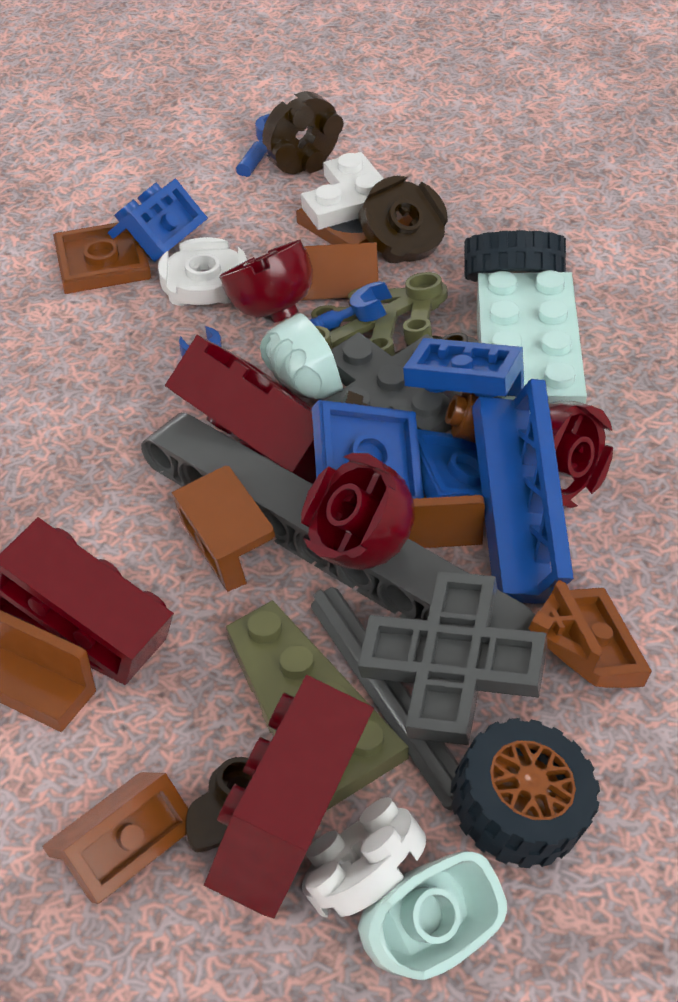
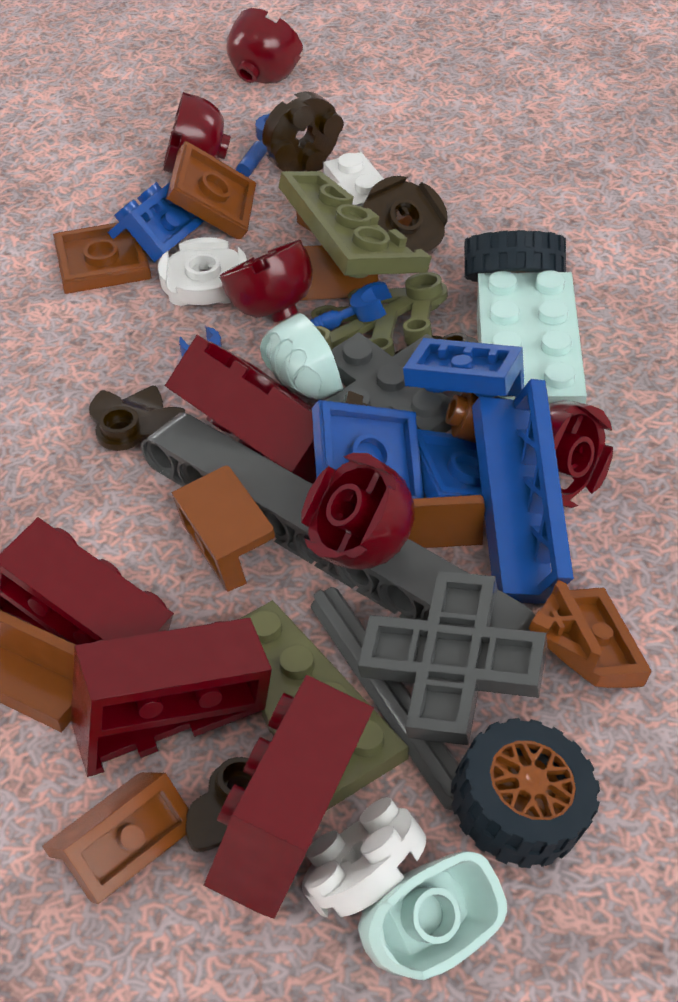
(129, 420): none -> dark brown plate
(162, 684): none -> dark red wedge
(199, 124): none -> dark red cylinder
(212, 190): none -> dark orange tile
(262, 47): none -> dark red cylinder
(348, 230): none -> olive wing

